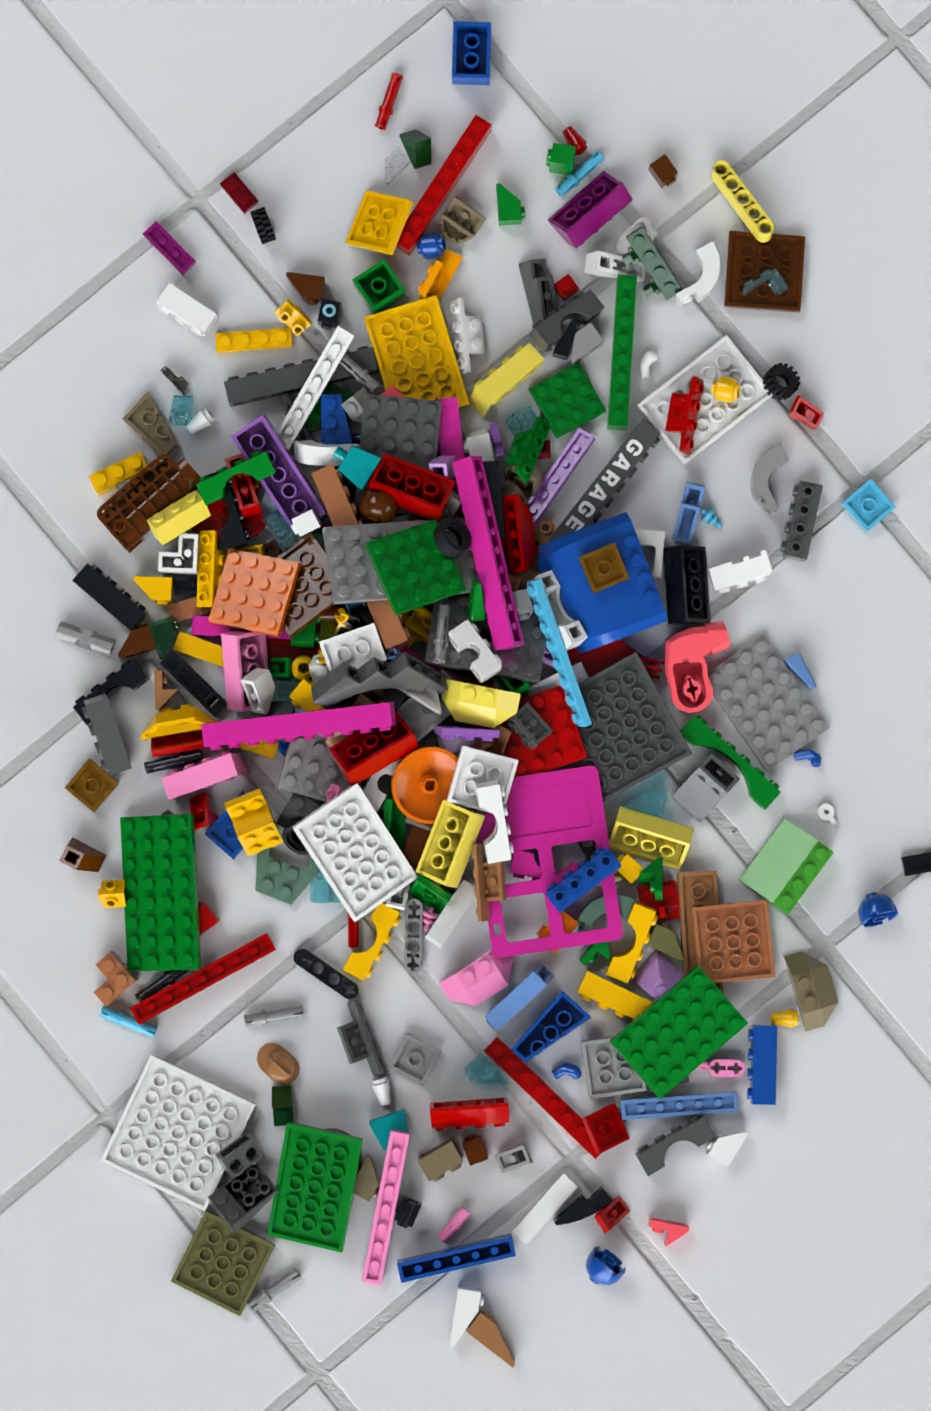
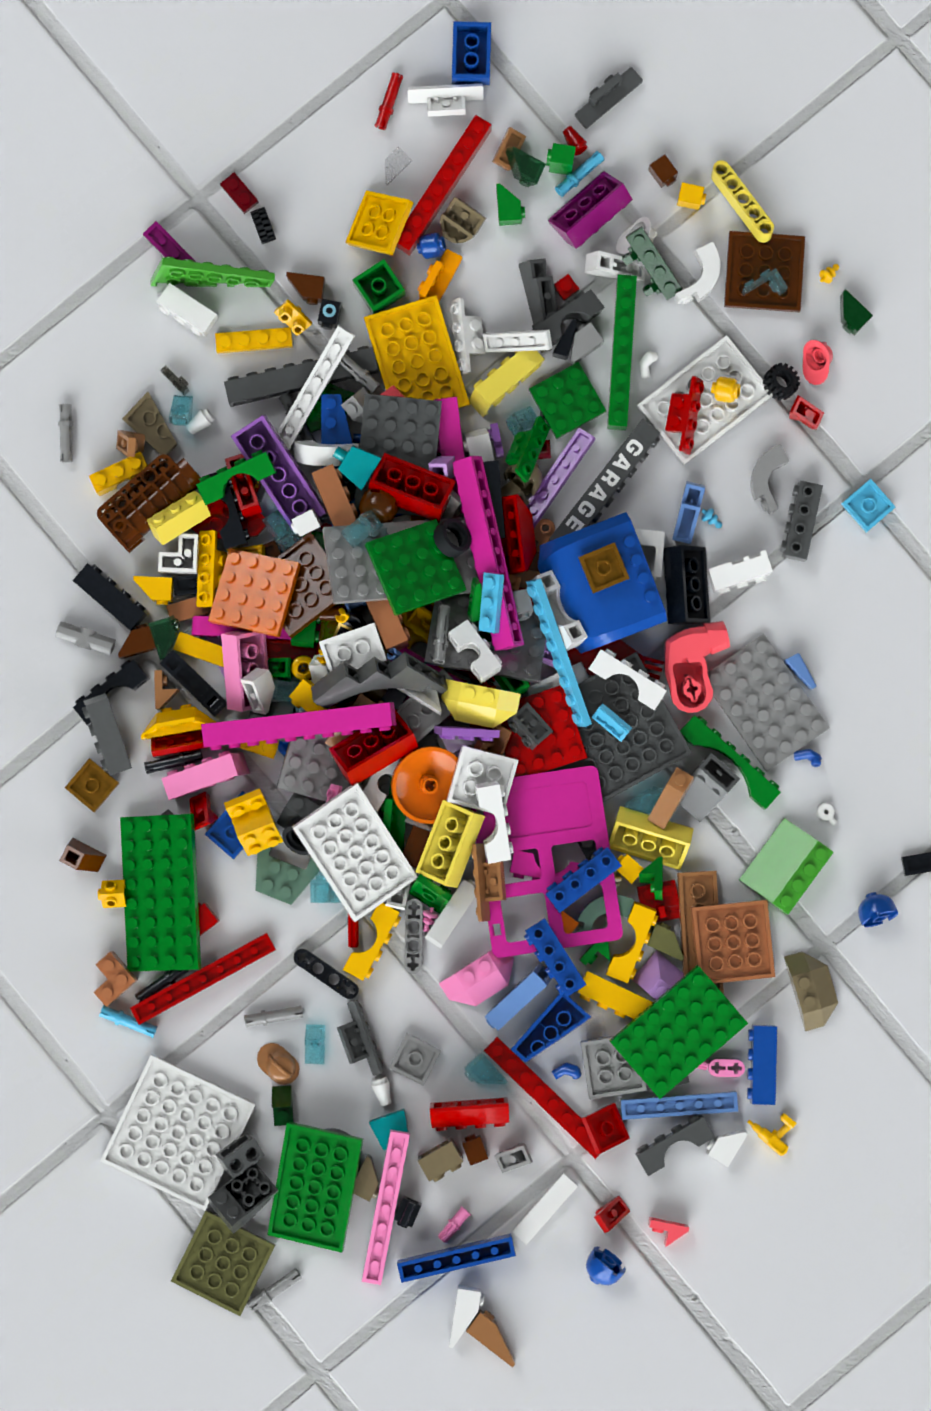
(65, 432): none -> light grey pin
(130, 442): none -> medium nougat slope
(208, 275): none -> bright green wing
(315, 1044): none -> clear light blue slope
(361, 528): none -> clear light blue slope
(417, 147): dark green slope -> none
(445, 99): none -> white bracket
(491, 602): none -> medium azure plate
(510, 139): none -> medium nougat plate
(517, 341): none -> white tile
(524, 166): none -> clear green slope
(555, 957): none -> blue brick
(584, 1207): black slope -> none
(607, 96): none -> dark grey bracket
(607, 665): none -> white arch
(611, 722): none -> medium azure plate
(670, 798): none -> medium nougat slope
(691, 196): none -> yellow brick
(773, 1138): none -> yellow piece
(785, 1018): yellow cone -> none
(816, 361): none -> coral piece
(828, 274): none -> yellow hair
(853, 313): none -> dark green slope

